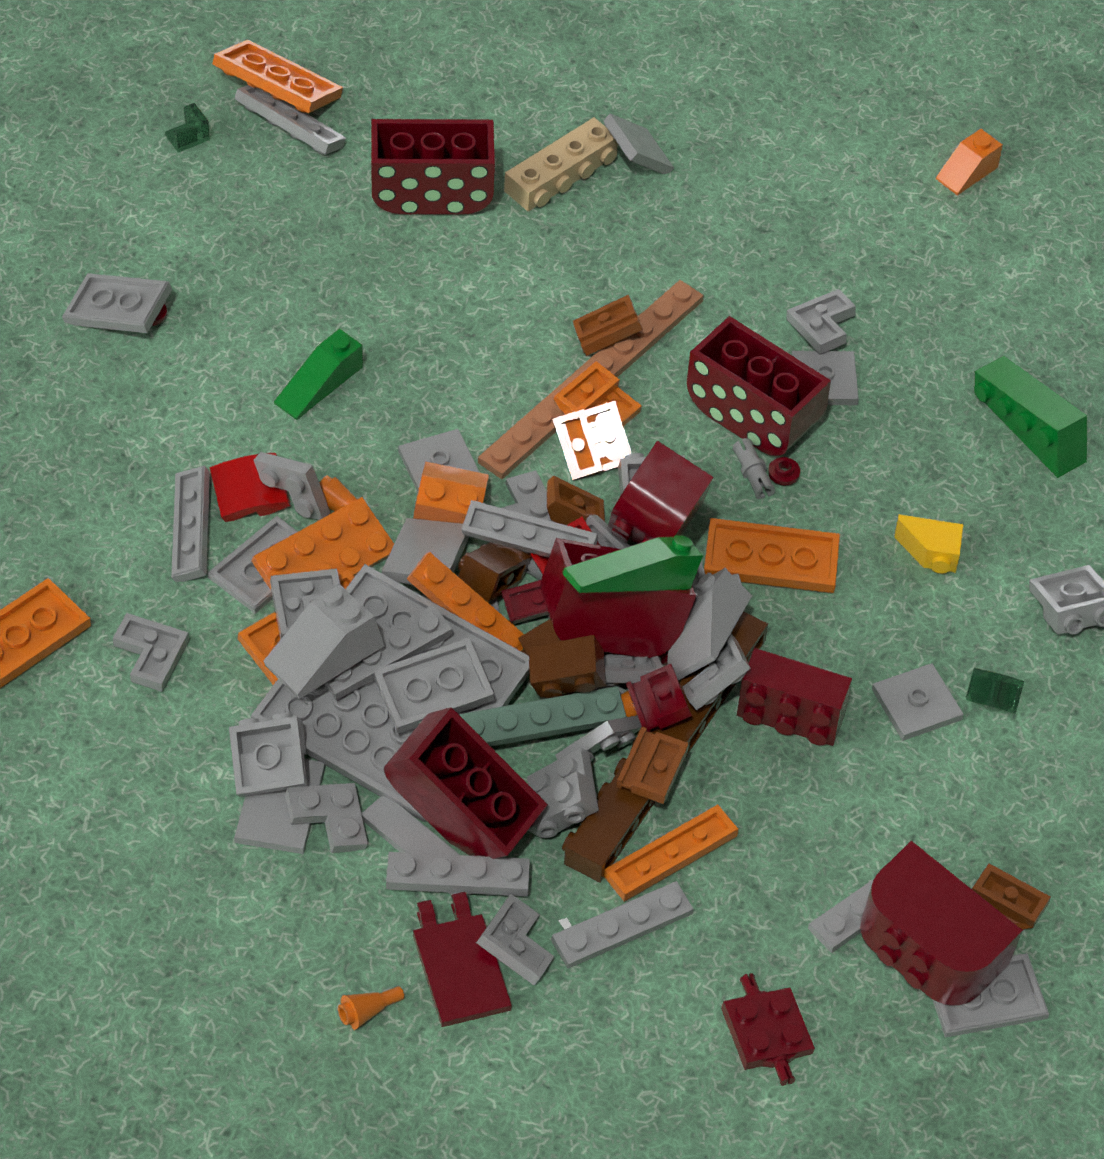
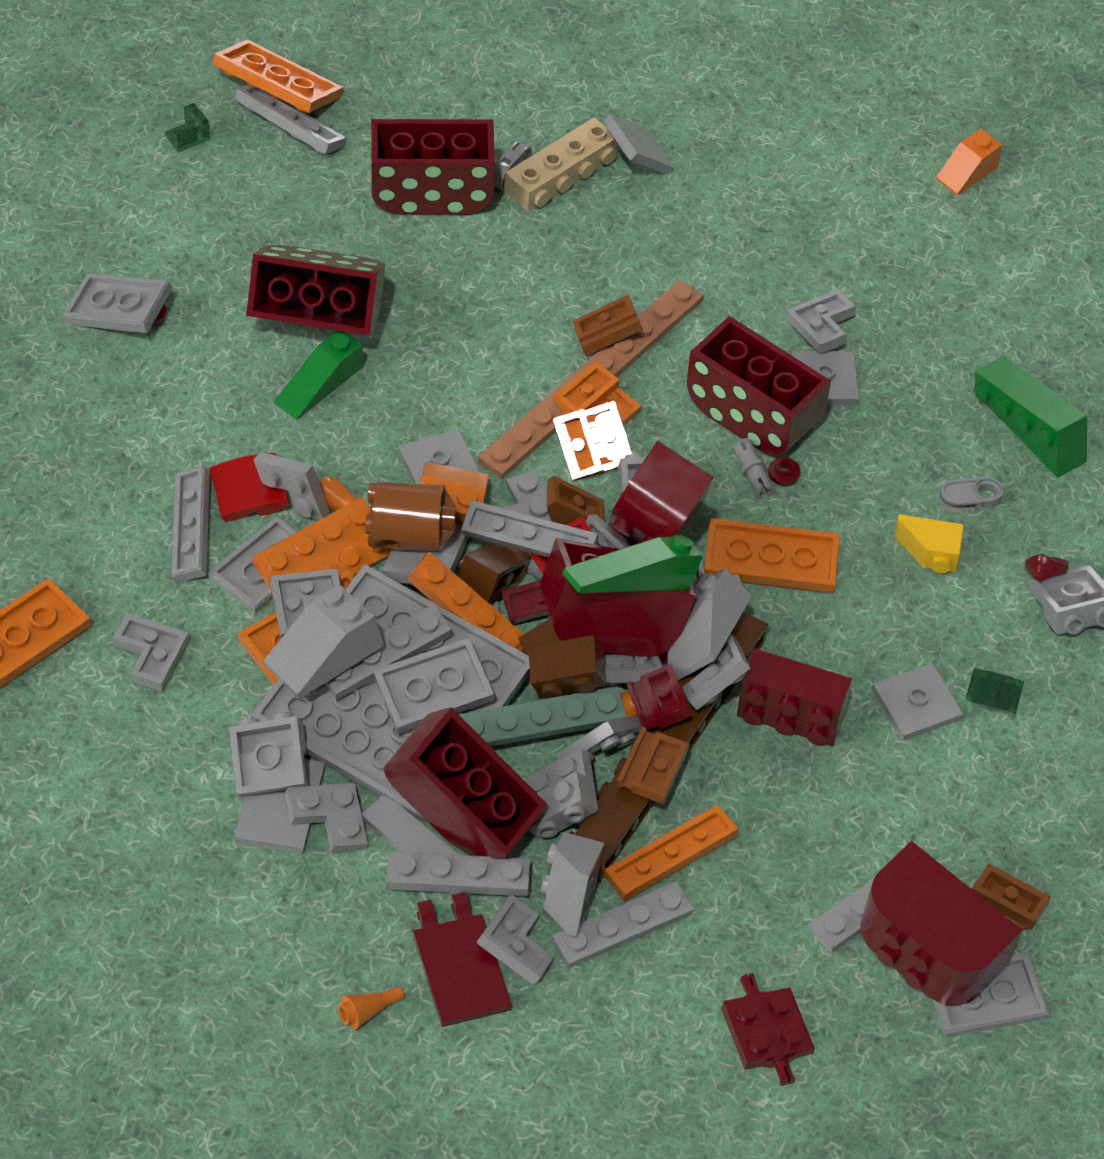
(316, 288): none -> dark red brick
(409, 516): none -> dark orange cylinder
(513, 156): none -> light grey piece
(571, 880): none -> light grey slope
(964, 494): none -> light grey piece
(1043, 567): none -> dark red piece

